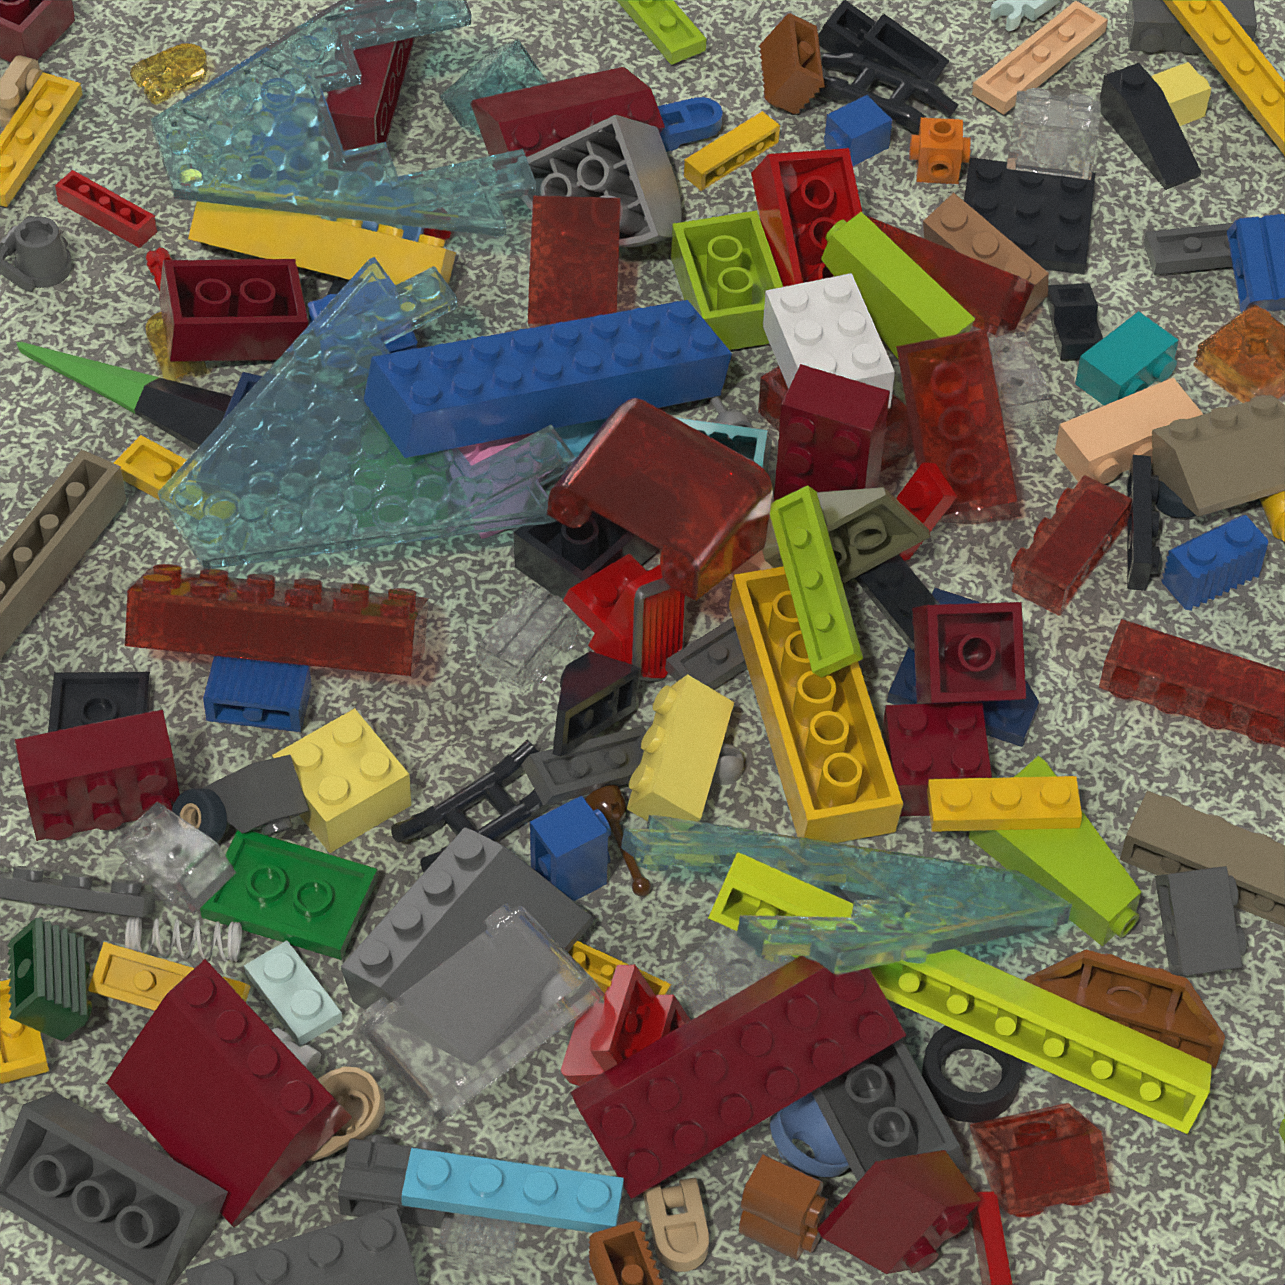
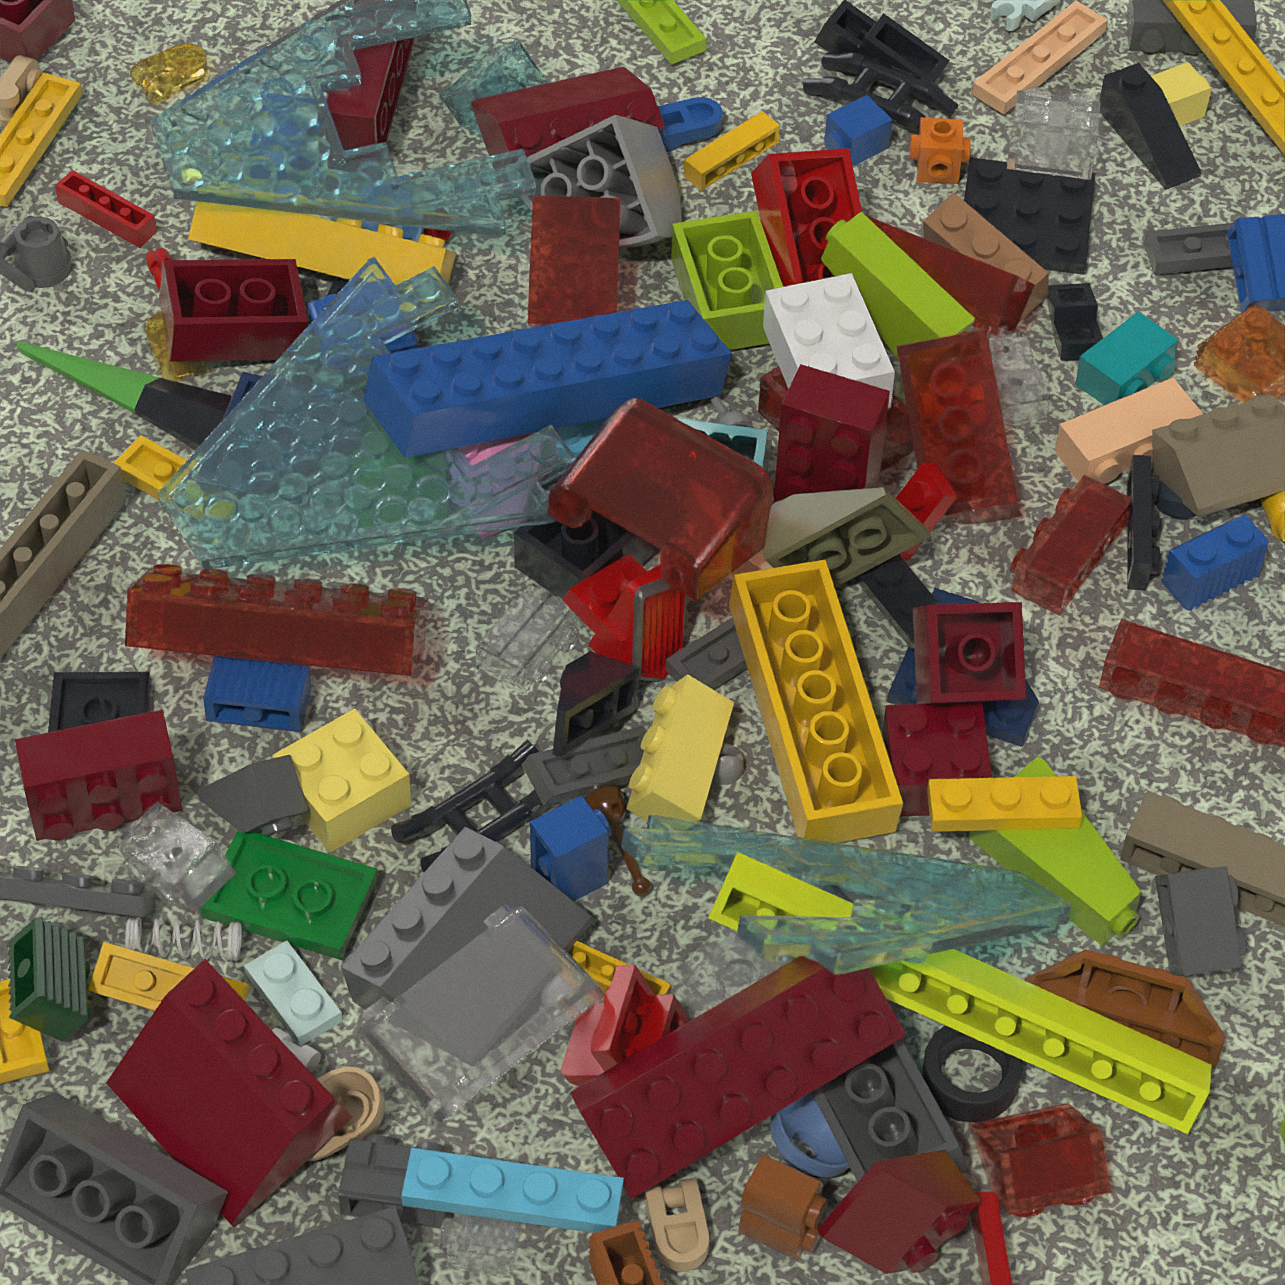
(203, 811): black wheel -> none
(791, 64): dark orange brick -> none
(815, 582): lime plate -> none

